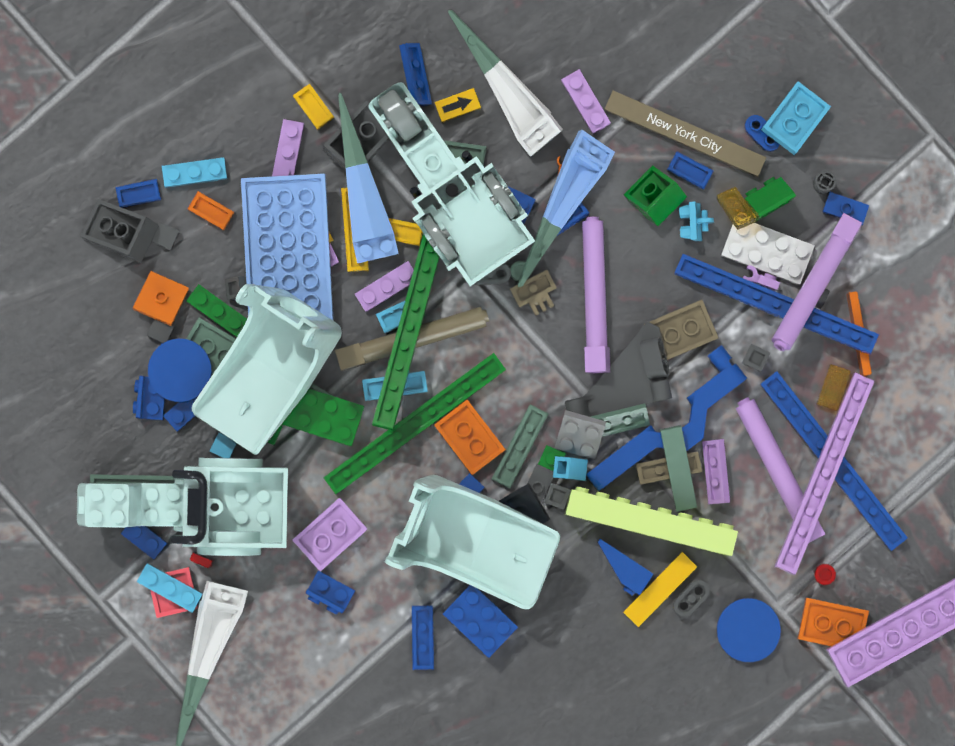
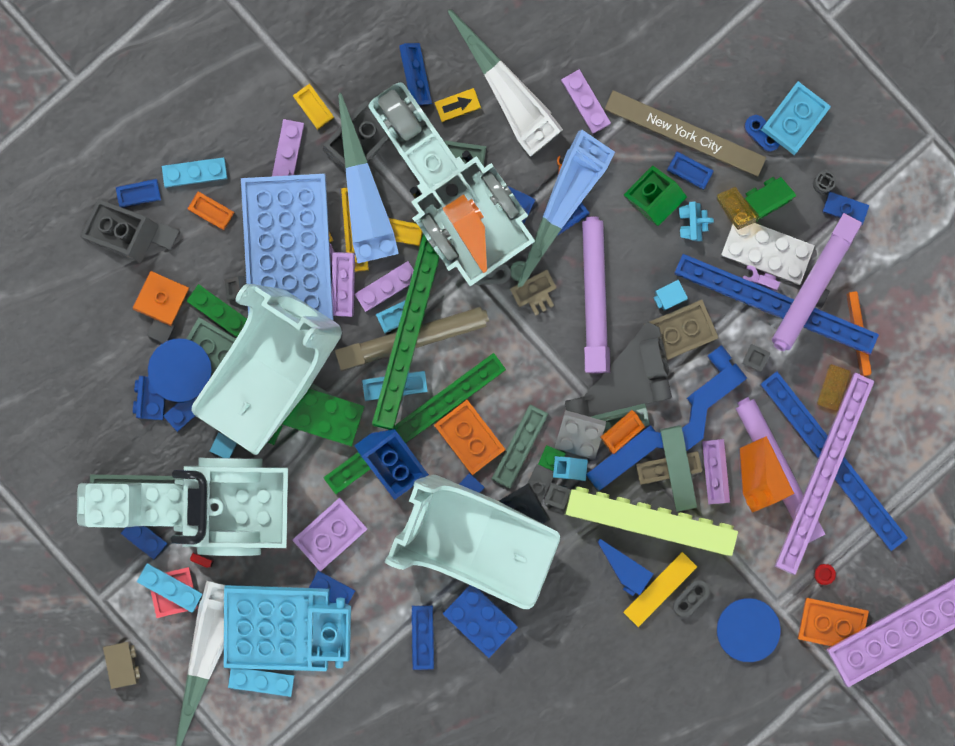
(121, 664): none -> dark tan brick
(261, 681): none -> medium azure plate
(285, 628): none -> medium azure plate
(343, 283): none -> lavender plate
(391, 461): none -> blue slope
(467, 222): none -> orange slope
(622, 432): none -> orange tile
(670, 296): none -> medium azure brick
(762, 475): none -> orange slope

